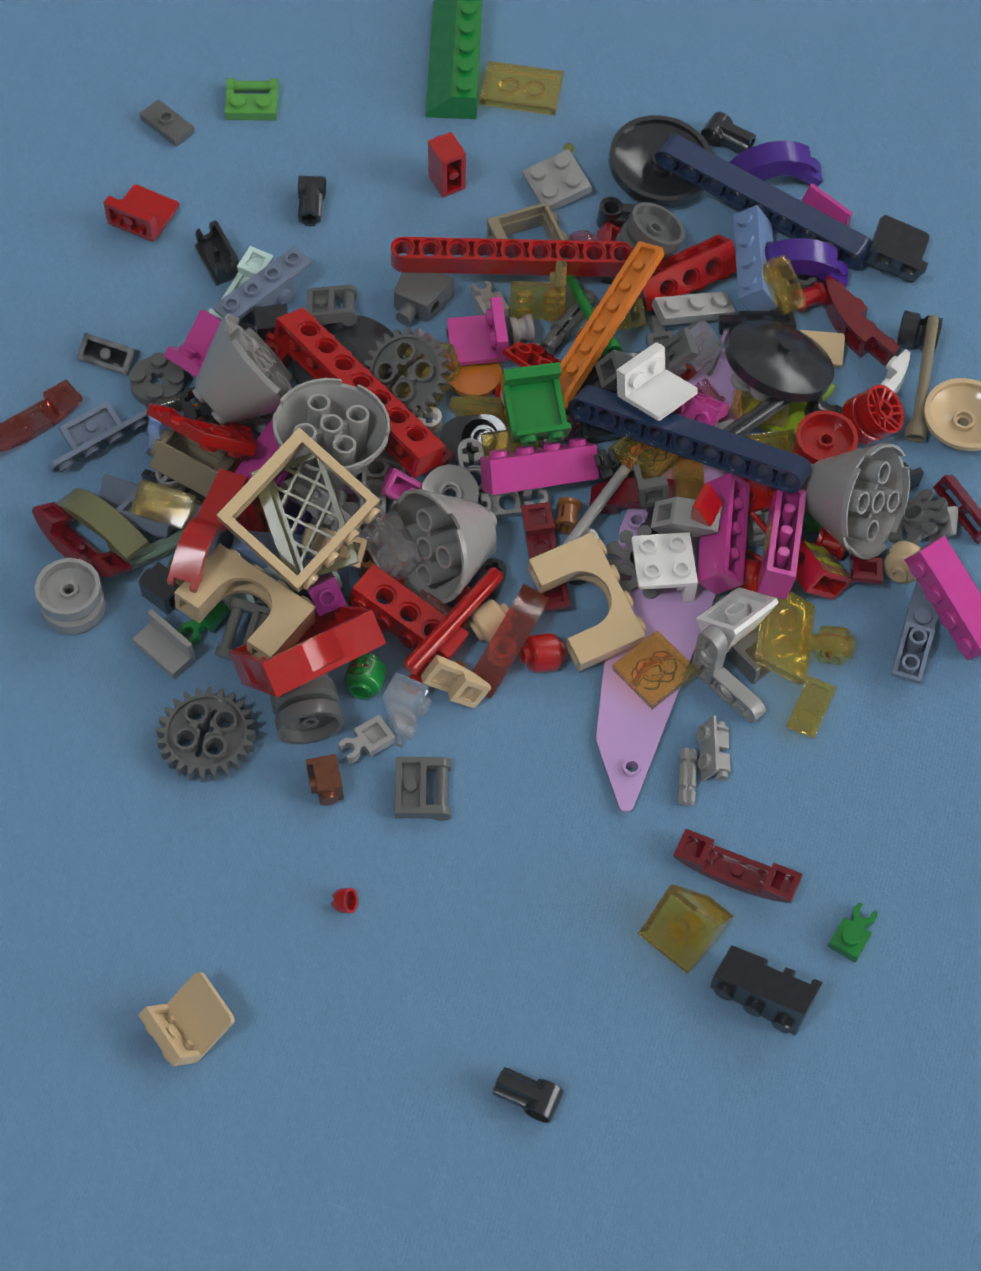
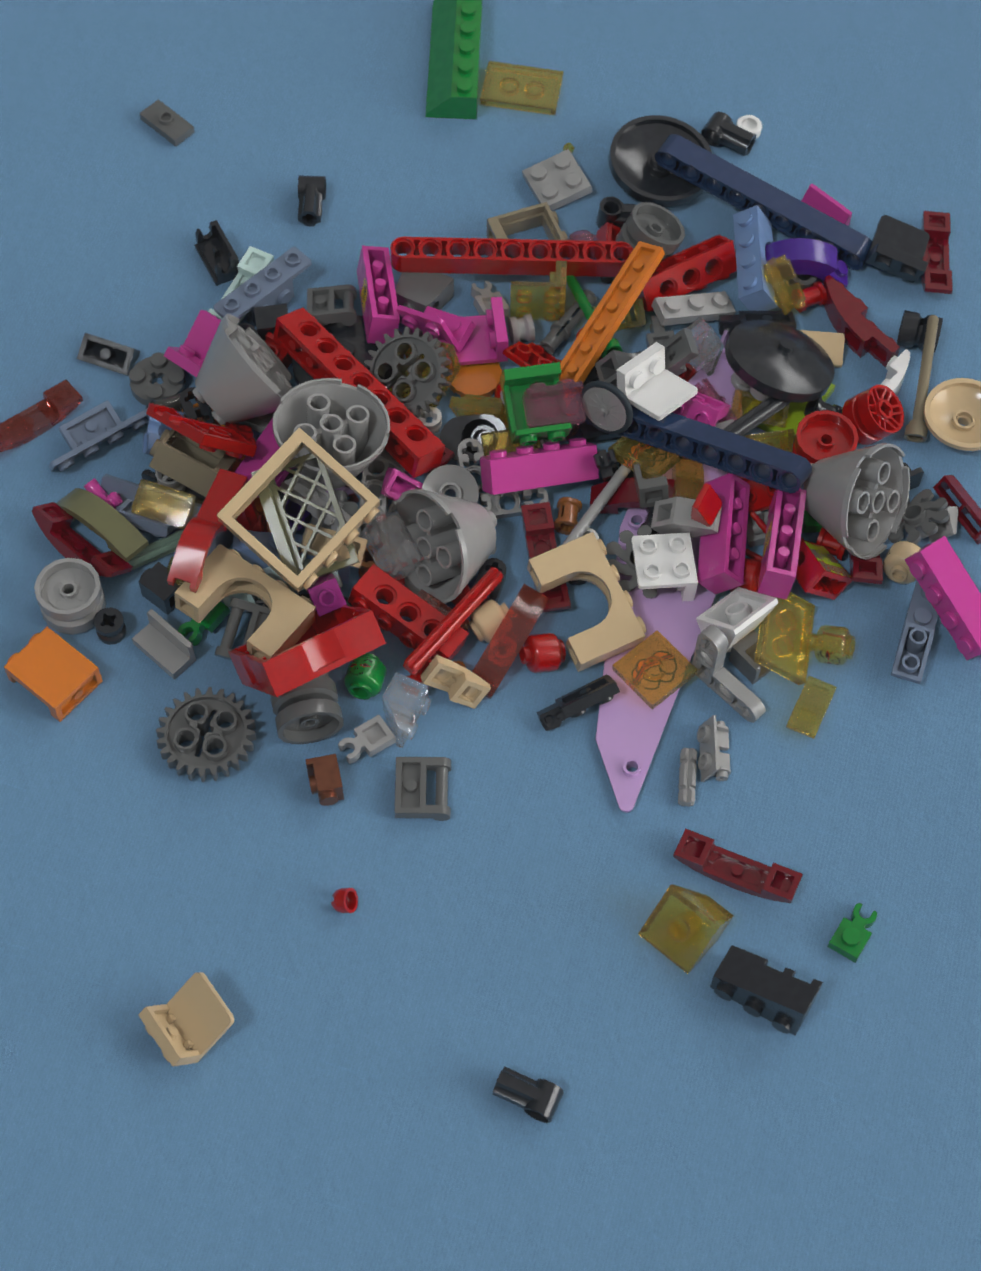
(53, 672): none -> orange panel
(109, 633): none -> black wheel
(112, 499): none -> dark pink arm
(140, 212): red bracket -> none
(251, 105): bright green plate -> none
(377, 293): none -> dark pink brick
(441, 324): none -> dark pink bracket
(446, 164): red brick -> none
(554, 403): none -> clear pink bracket
(577, 702): none -> black hinge
(606, 407): none -> light grey wheel
(750, 124): none -> white tile
(780, 159): dark purple arch -> none
(937, 274): none -> dark red slope

